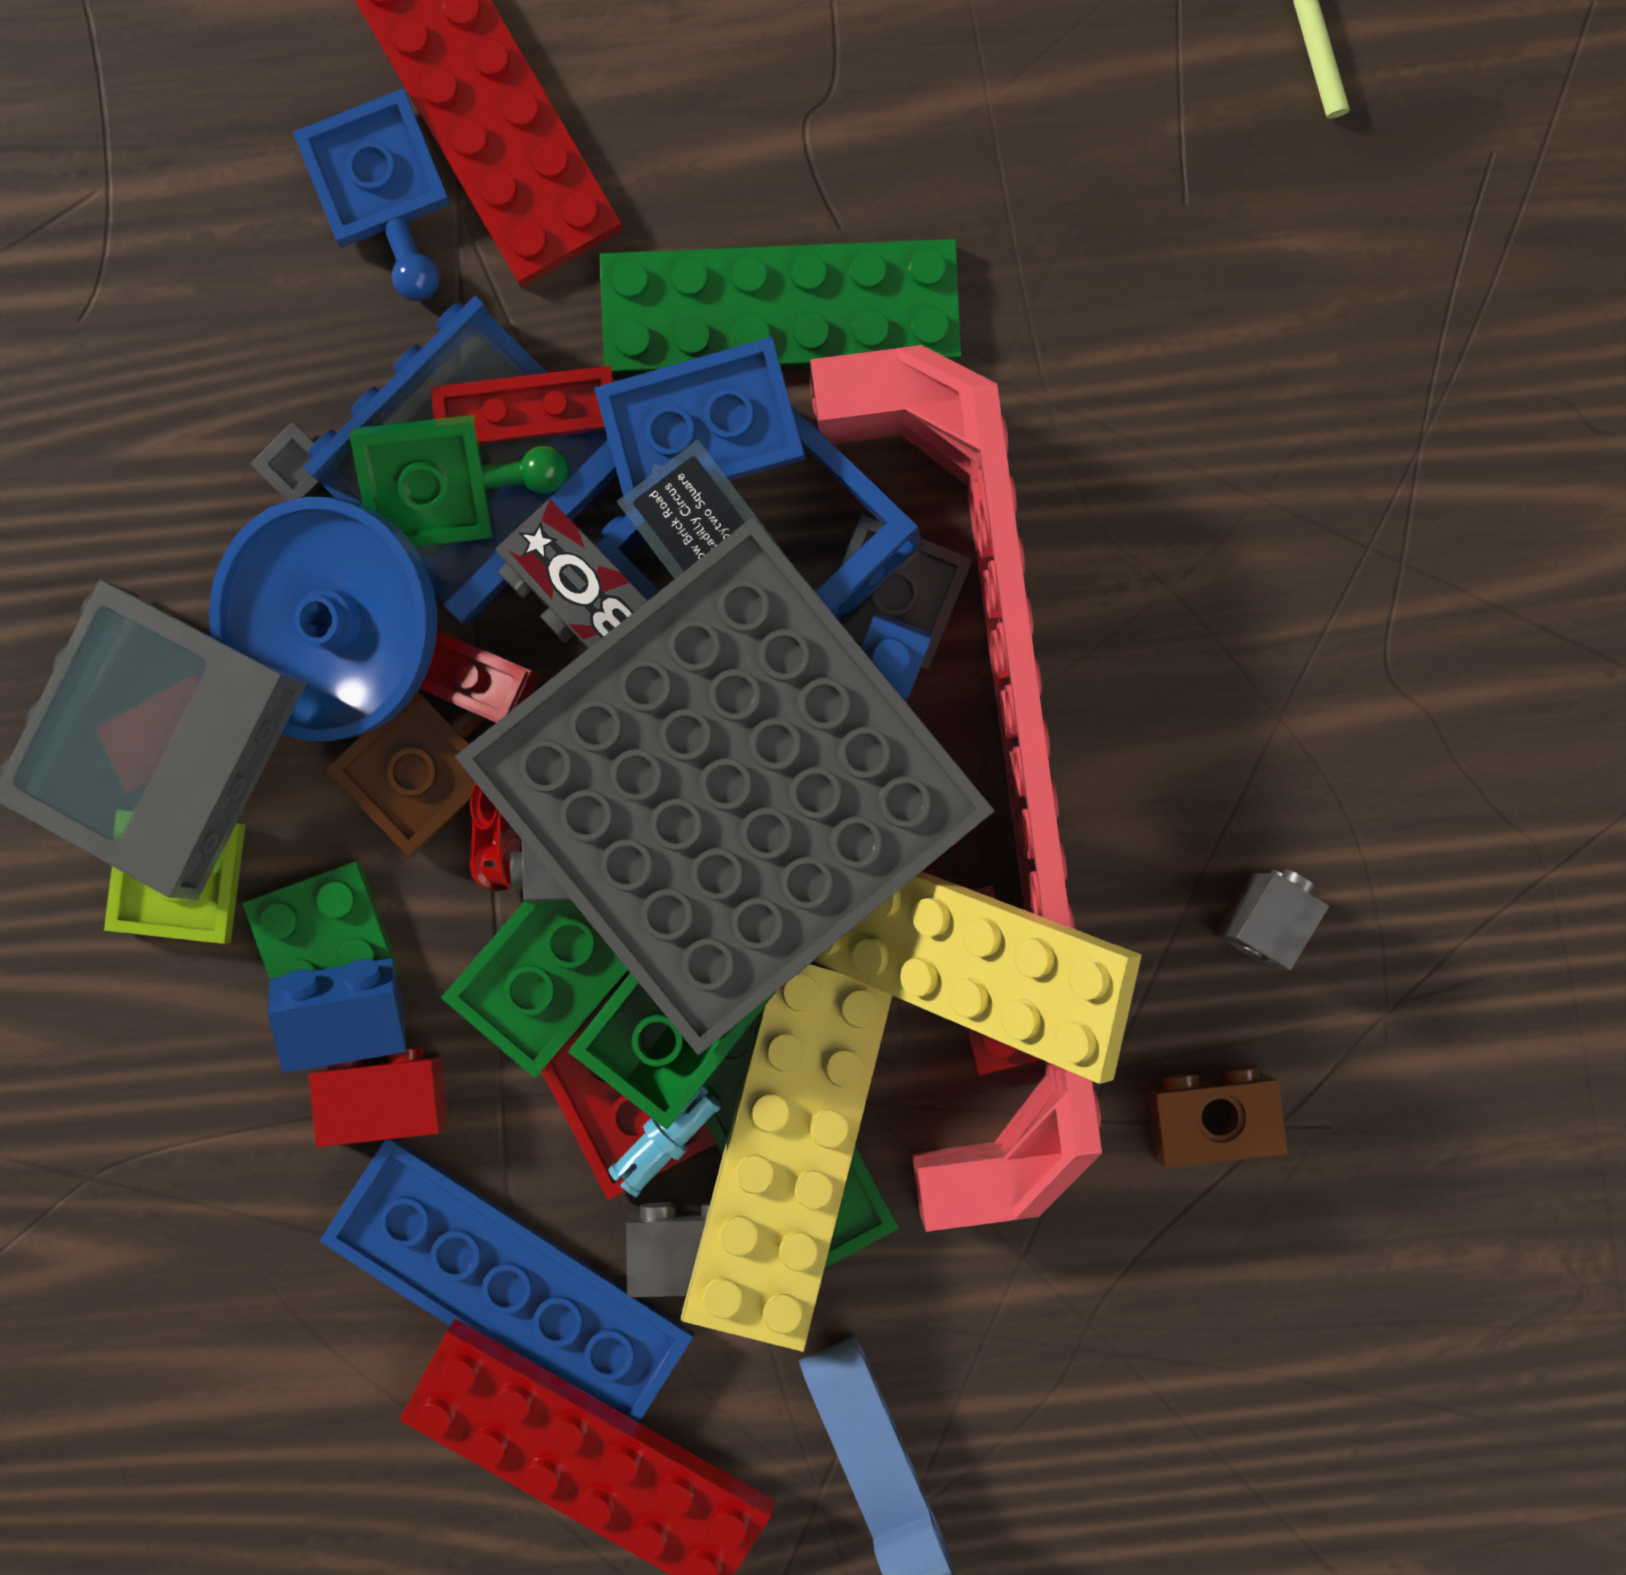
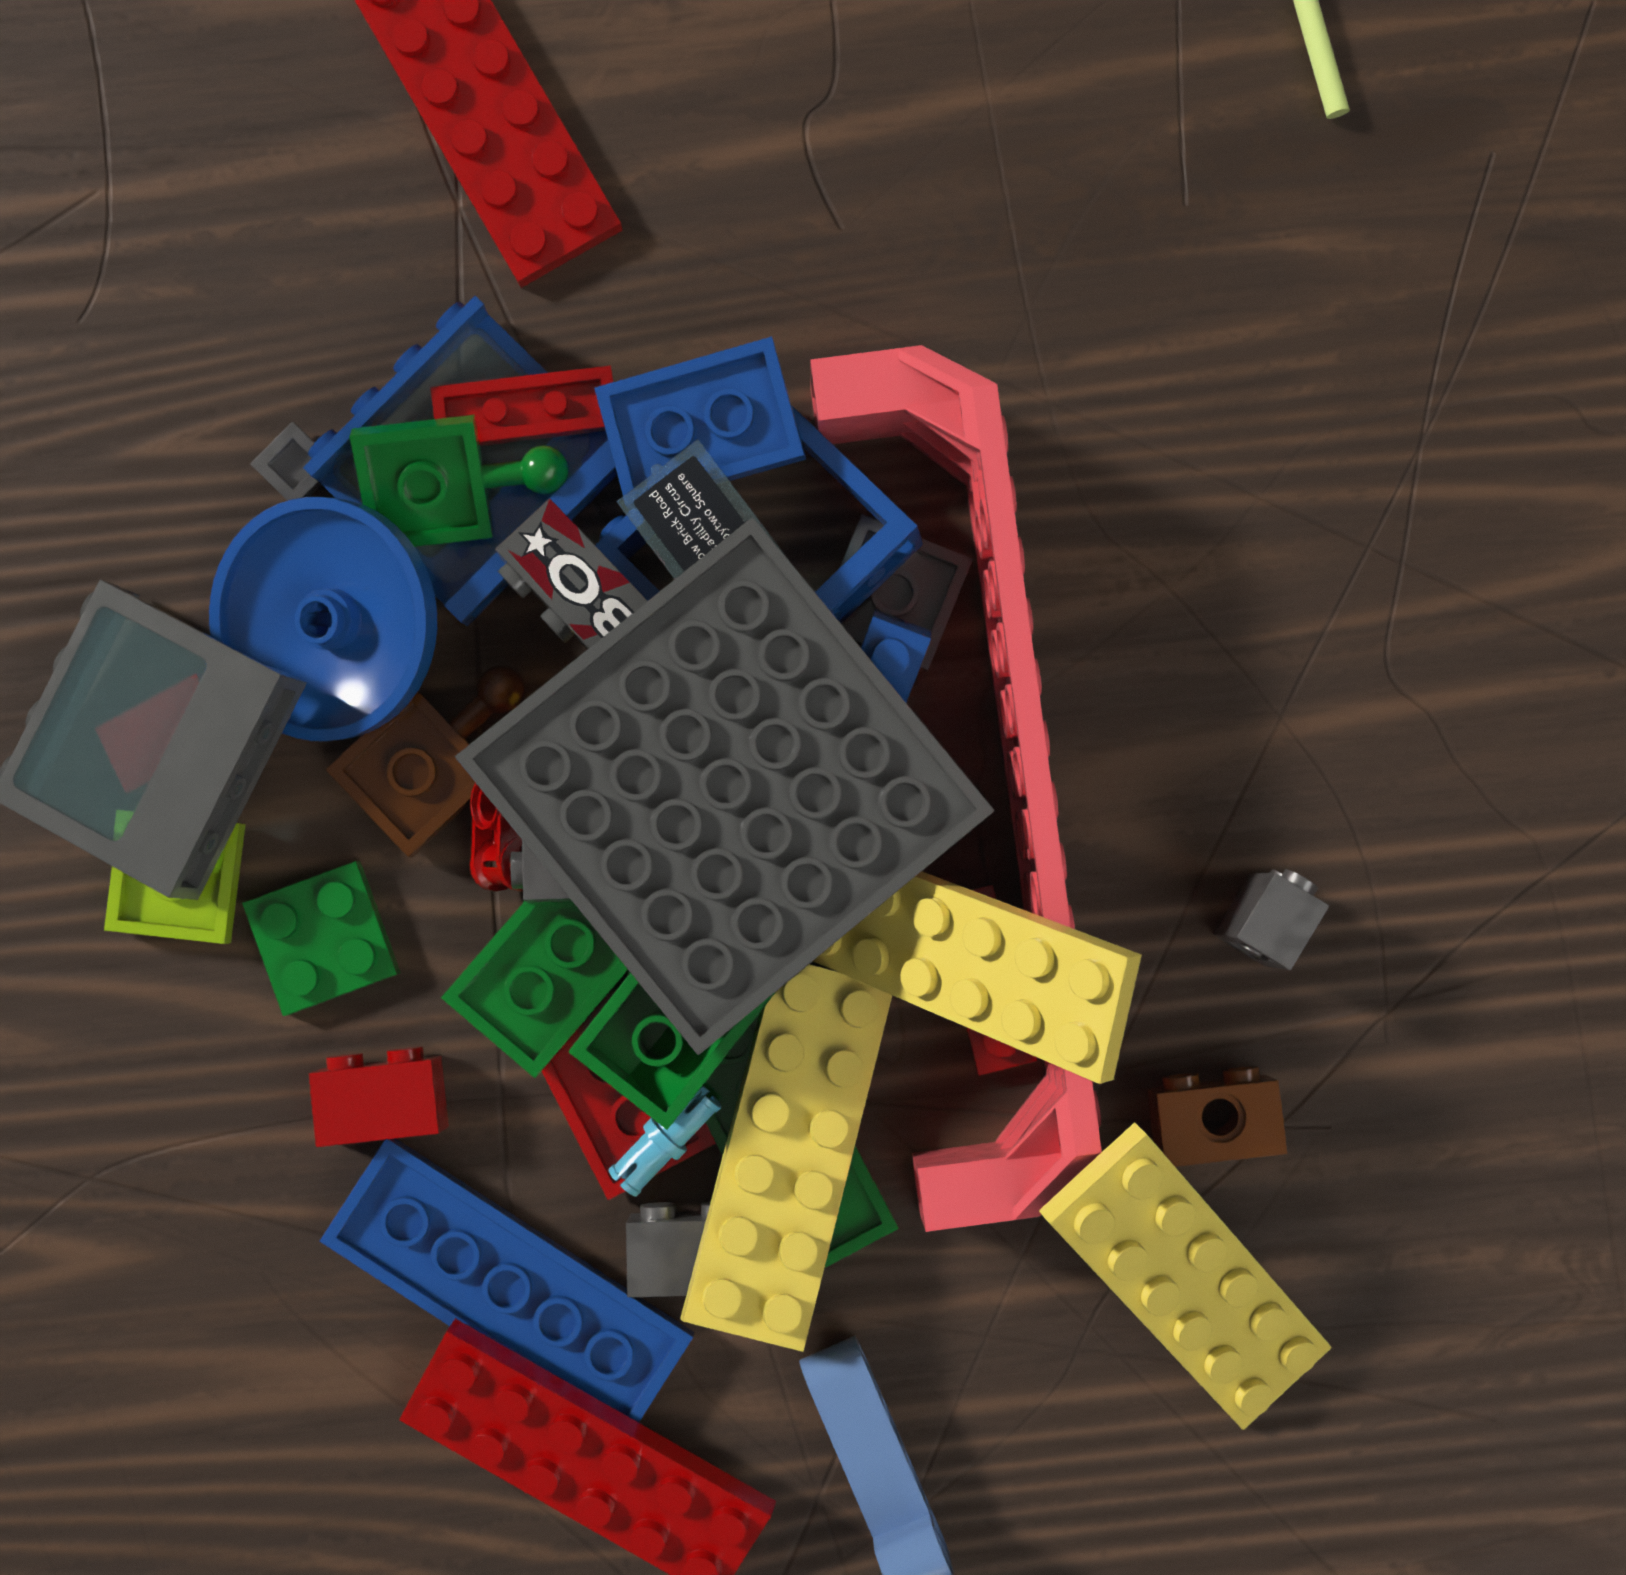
(336, 1014): blue brick -> none
(375, 179): blue plate -> none
(477, 679): red tile -> none
(807, 297): green plate -> none
(1185, 1276): none -> light yellow plate

